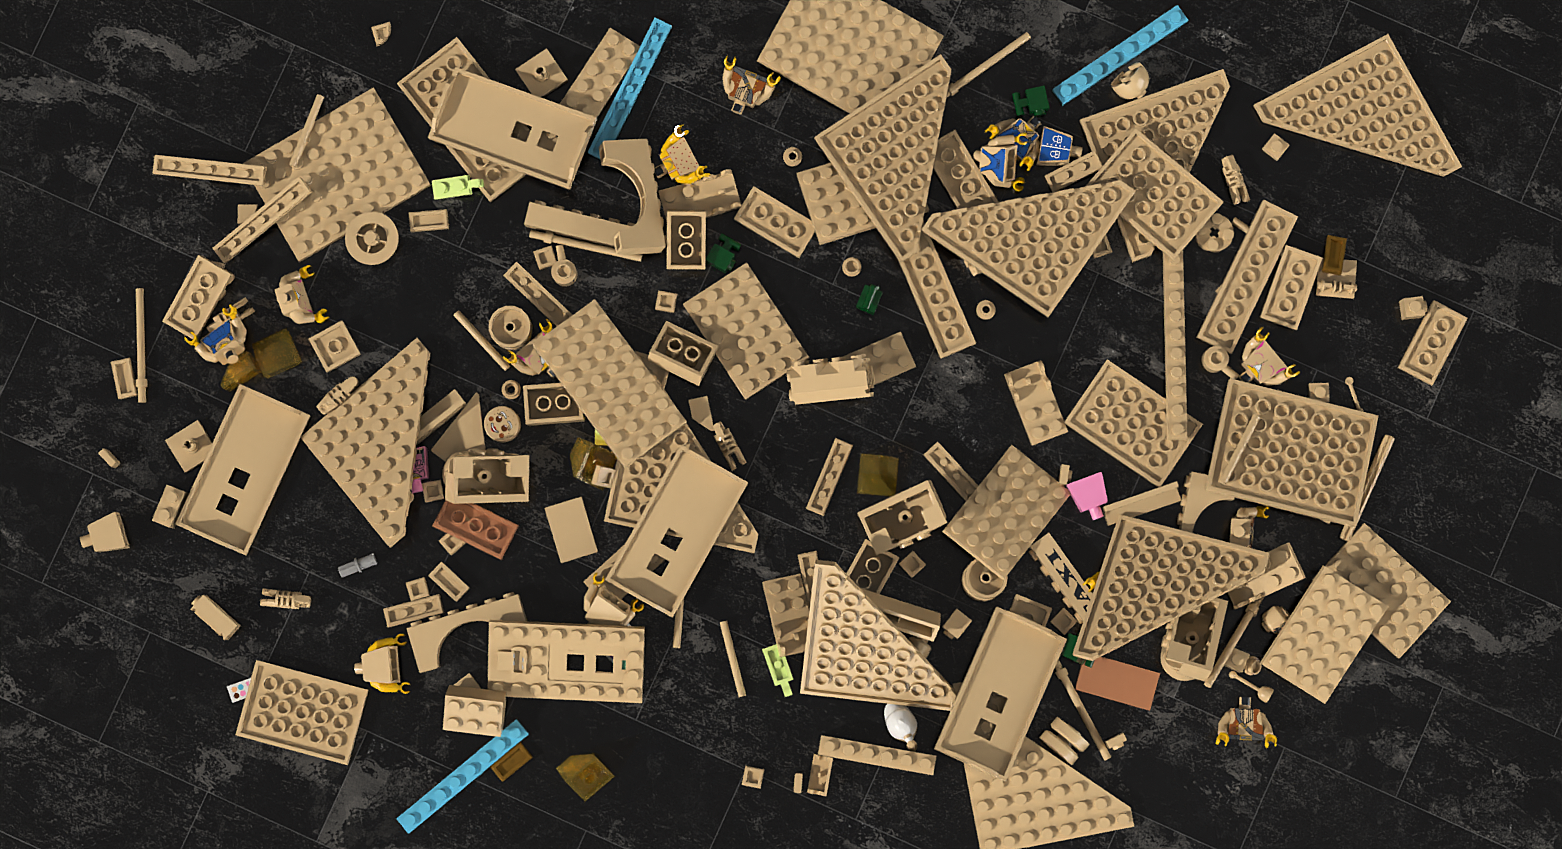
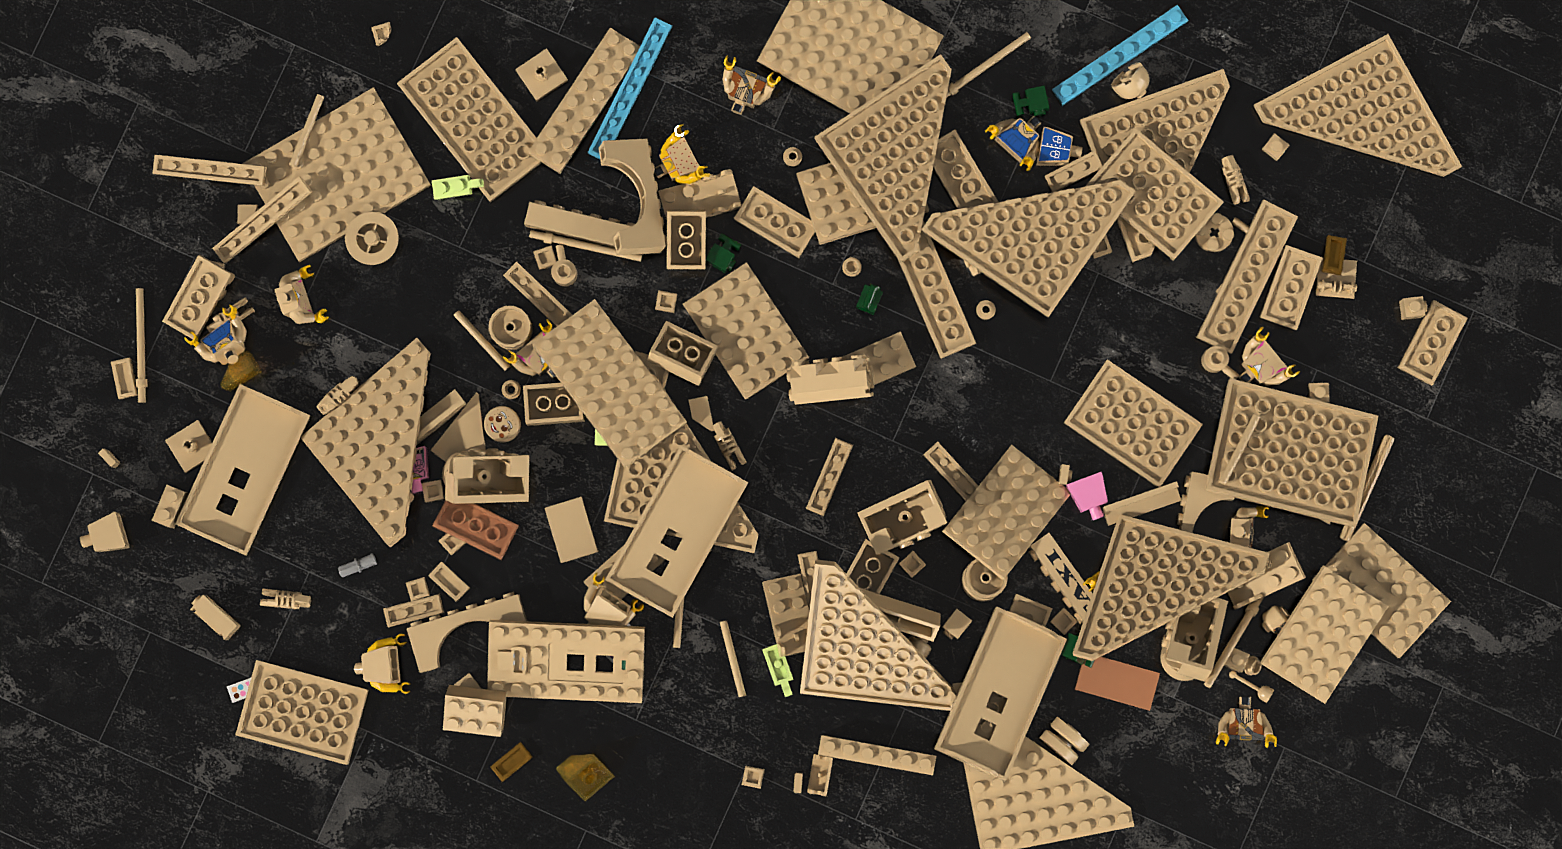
(276, 353): clear yellow slope -> none
(334, 346): tan plate -> none
(428, 220): tan tile -> none
(462, 776): medium azure plate -> none
(481, 117): tan piece -> none
(585, 458): clear yellow slope -> none
(603, 476): tan plate -> none
(877, 475): clear yellow slope -> none
(901, 724): white hair -> none
(999, 161): tan torso -> none
(1036, 402): tan hinge -> none
(1062, 674): tan bar -> none
(1116, 741): tan plate -> none
(1175, 347): tan plate -> none
(1349, 381): tan hinge -> none

